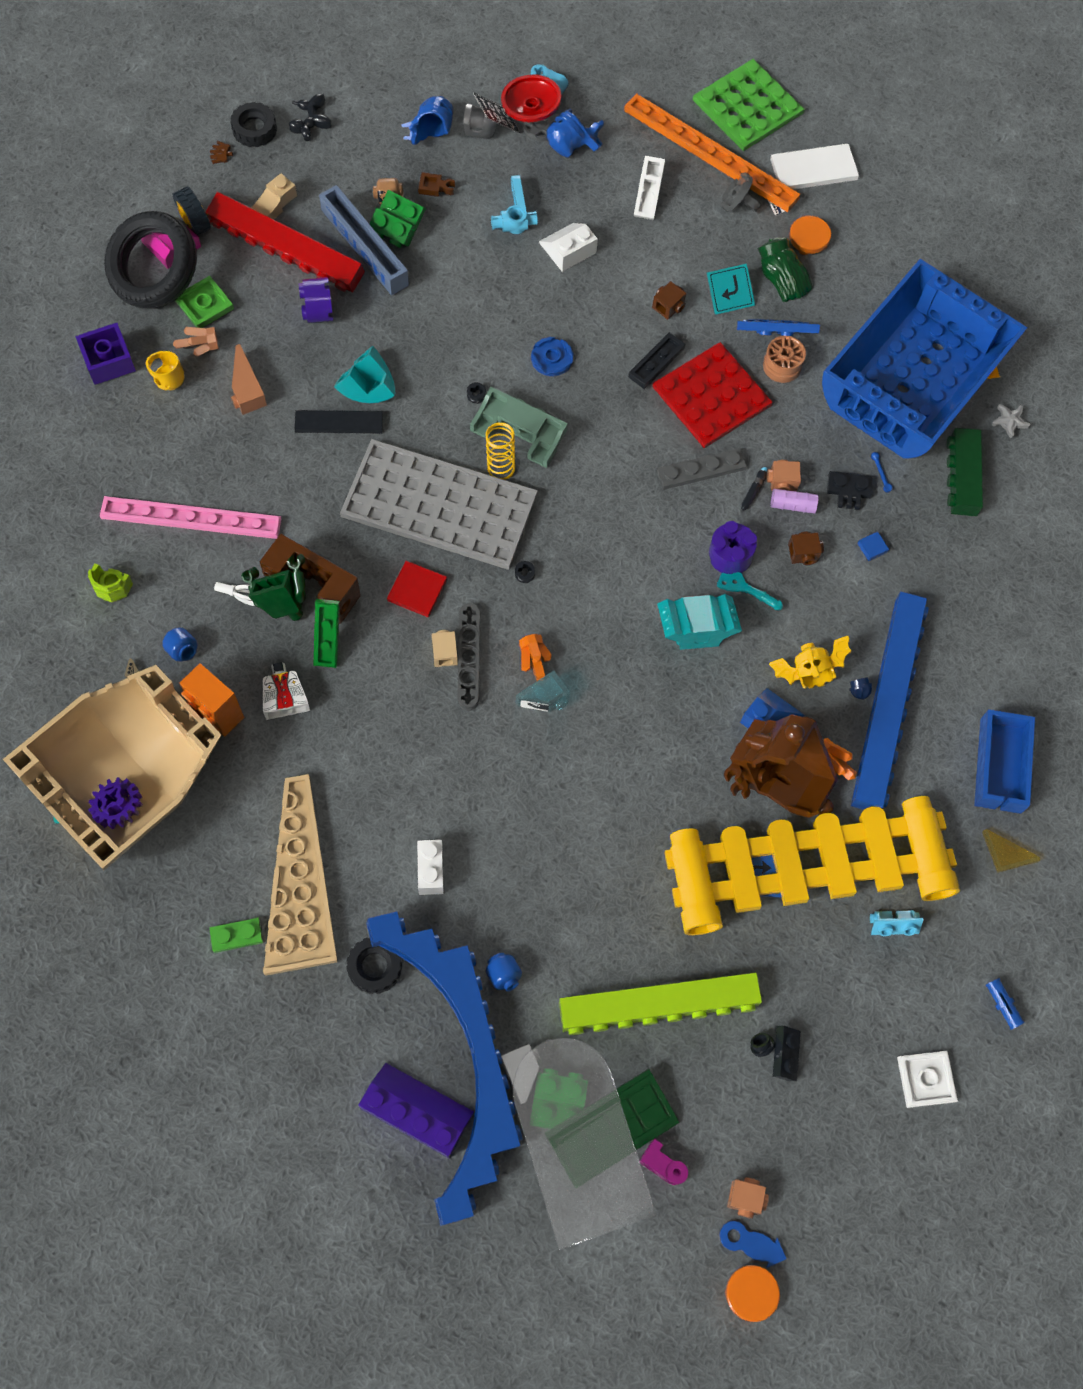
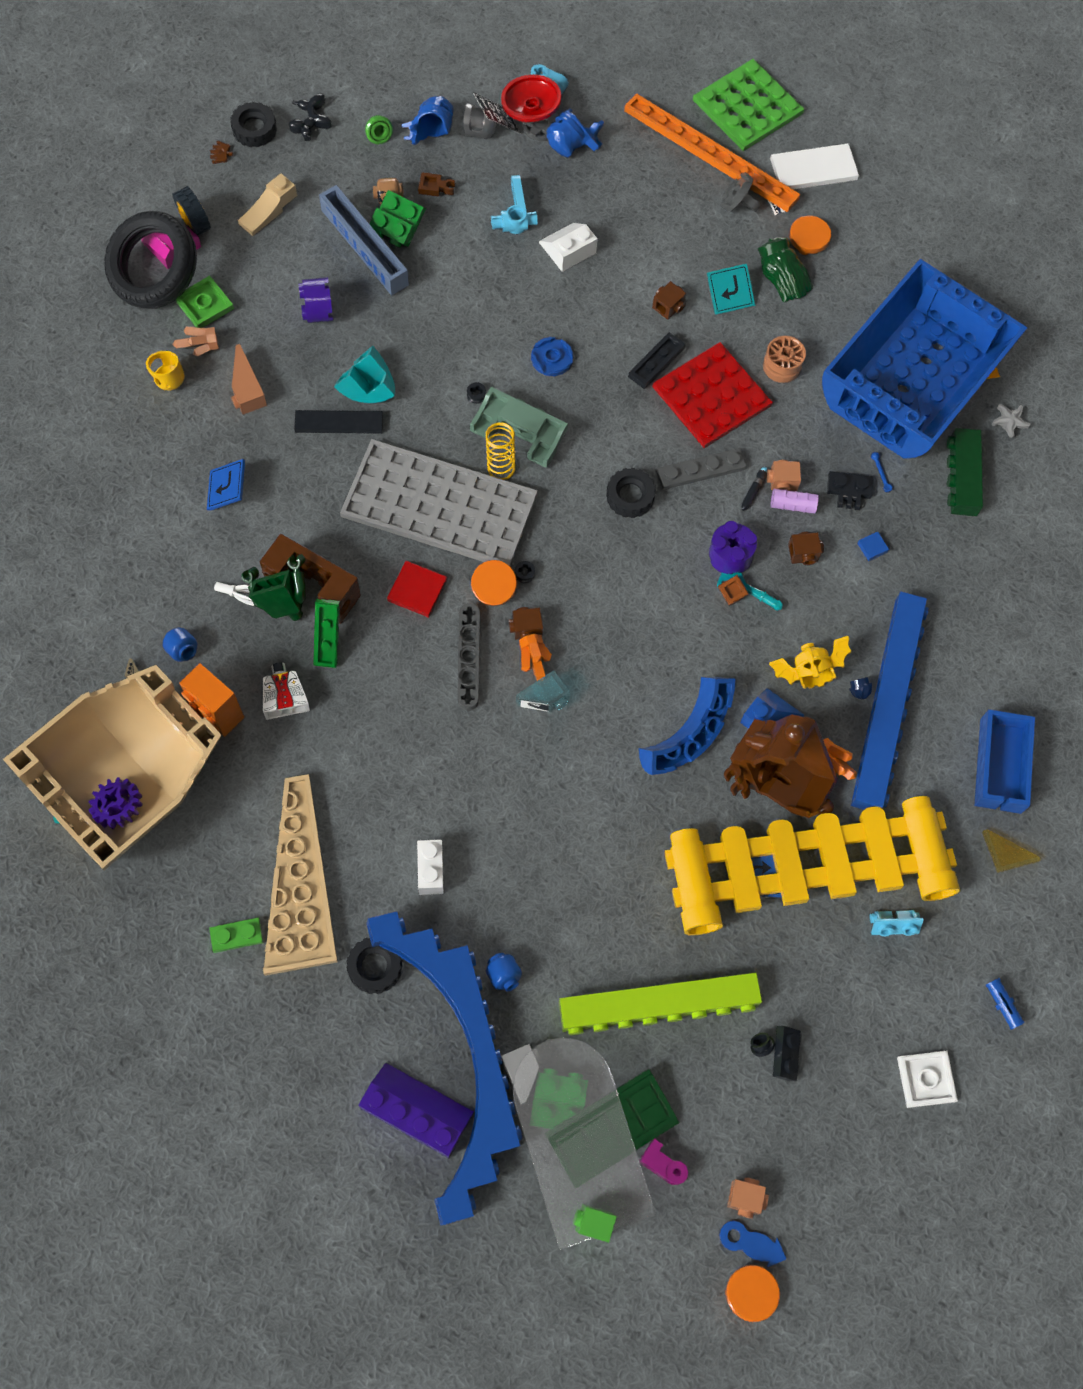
(105, 353): dark purple brick -> none
(109, 584): lime hair -> none
(190, 517): bright pink tile -> none
(226, 485): none -> blue piece
(284, 242): red brick -> none
(378, 129): none -> bright green brick
(444, 648): tan brick -> none
(494, 582): none -> orange tile
(525, 622): none -> reddish brown brick
(594, 1223): none -> bright green brick
(635, 477): none -> black tyre
(649, 187): white slope -> none
(697, 732): none -> blue brick
(699, 620): teal slope -> none
(733, 590): none -> dark orange tile
(782, 327): blue wing -> none

